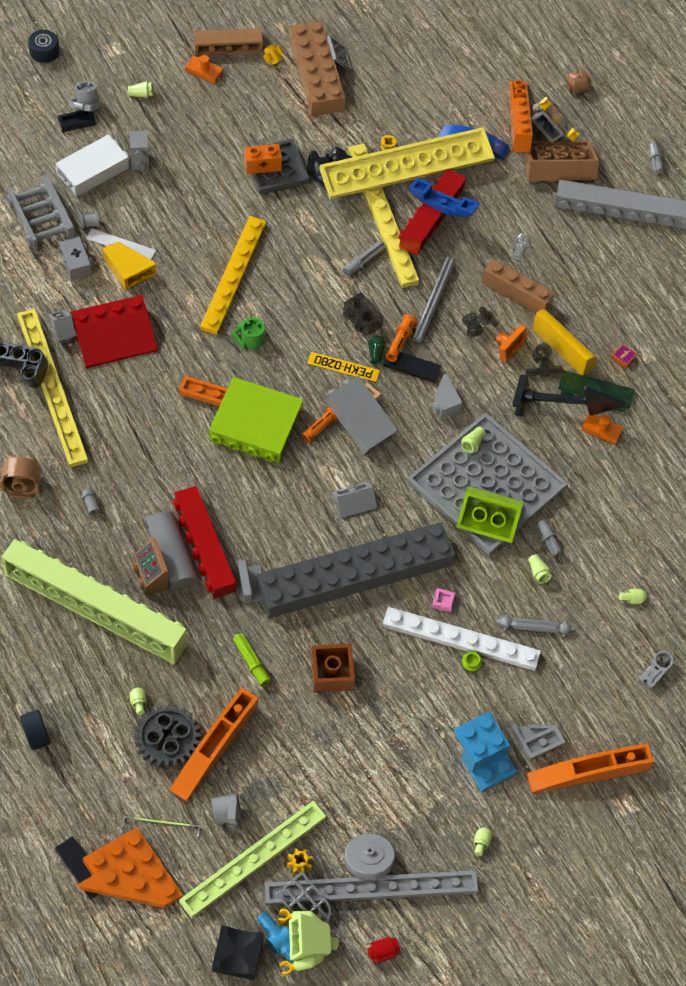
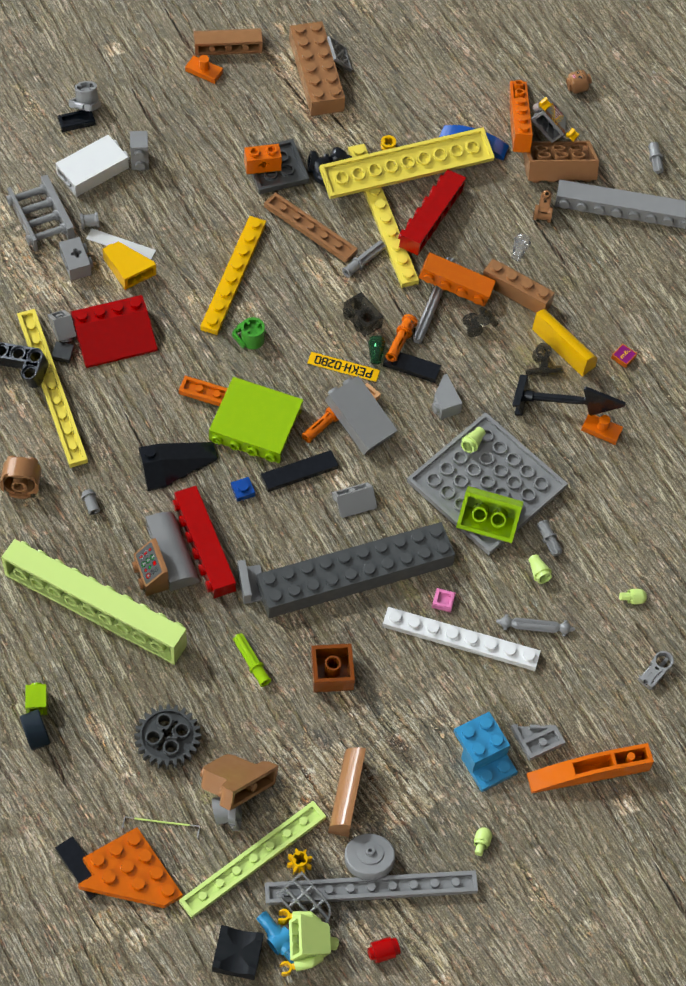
(36, 698): none -> lime brick
(43, 45): black wheel -> none
(62, 352): none -> dark grey tile
(138, 700): yellowish green cylinder -> none
(142, 89): yellowish green cone -> none
(172, 461): none -> black wedge
(215, 743): orange slope -> none
(237, 779): none -> medium nougat brick
(243, 489): none -> blue plate
(273, 54): yellow gear -> none
(299, 471): none -> black tile
(311, 227): none -> medium nougat plate
(347, 791): none -> medium nougat brick
(444, 203): blue slope -> none
(456, 279): none -> orange brick
(471, 661): lime plate -> none
(511, 343): orange tile -> none
(543, 210): none -> medium nougat piece
(575, 383): clear green windscreen -> none

